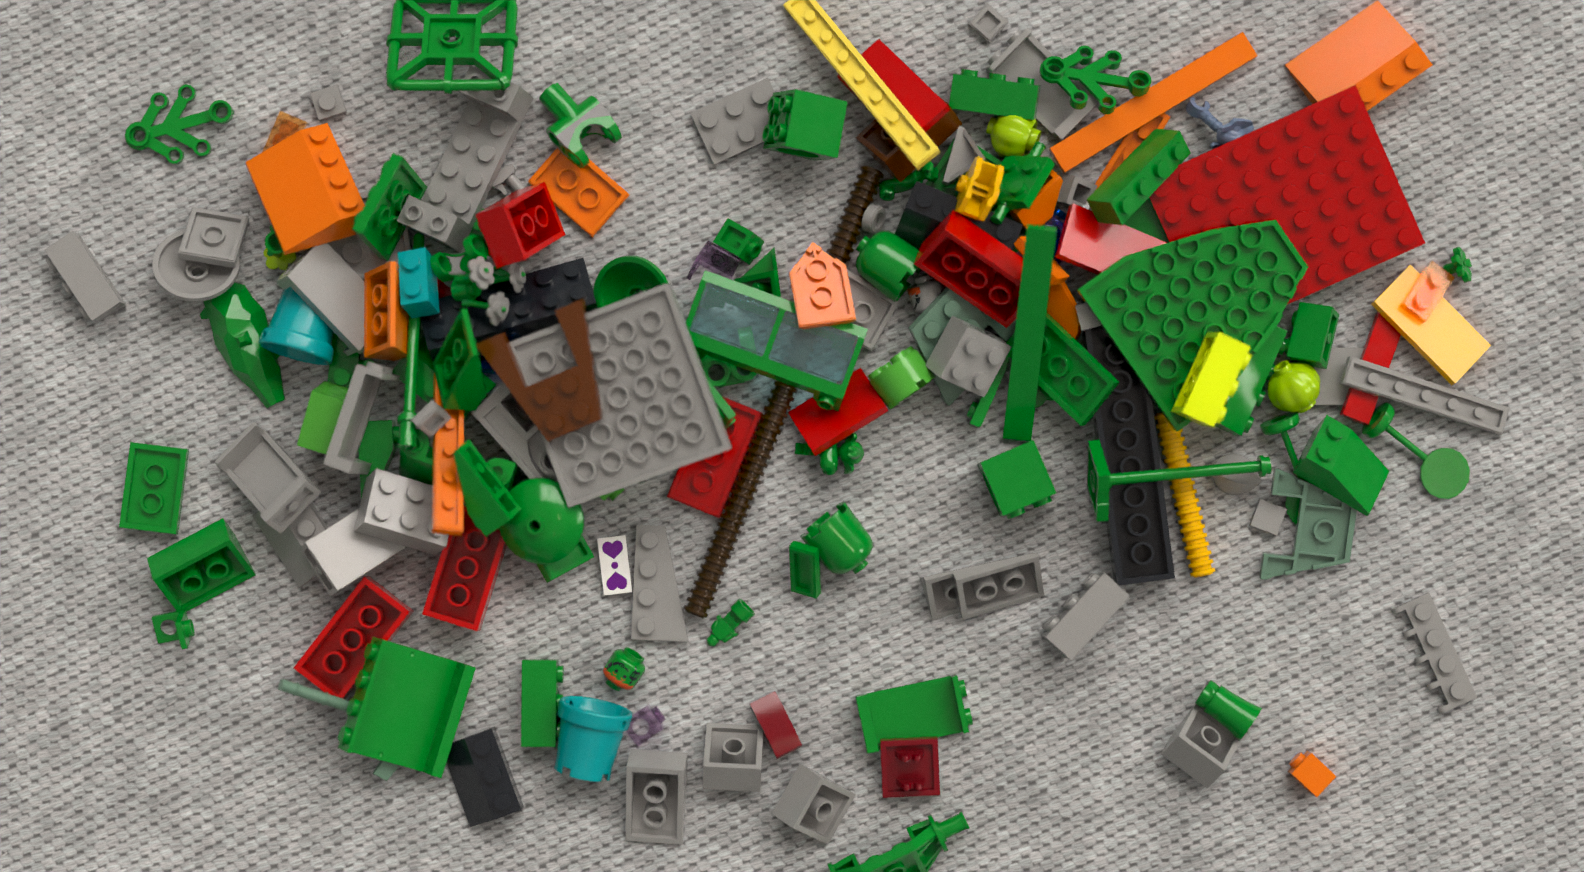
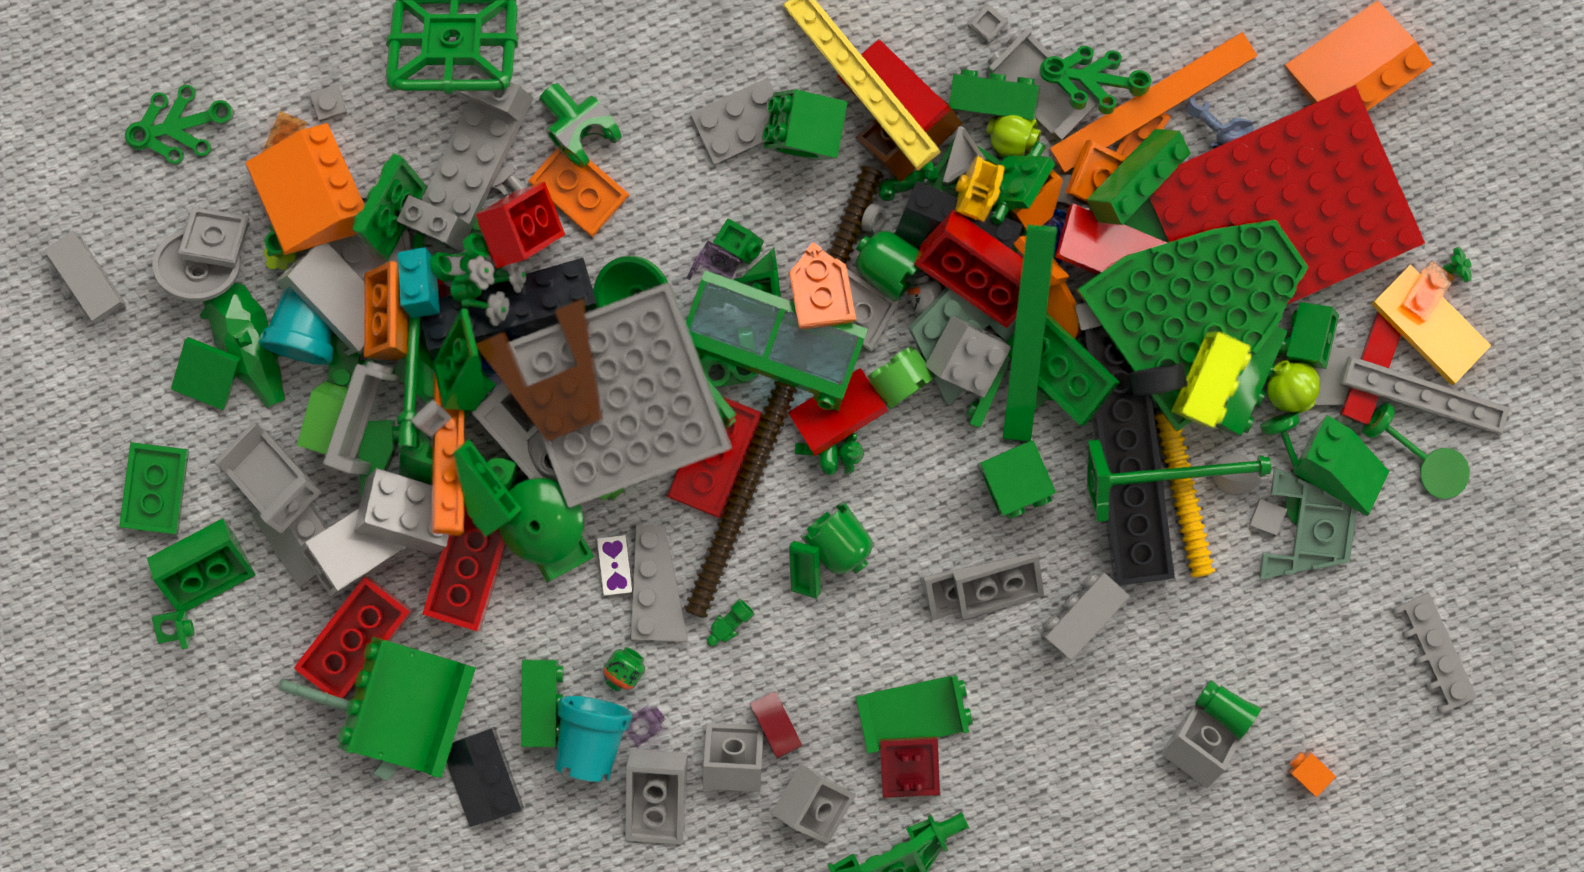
(205, 373): none -> green tile
(1092, 169): none -> orange tile
(1158, 379): none -> black tyre

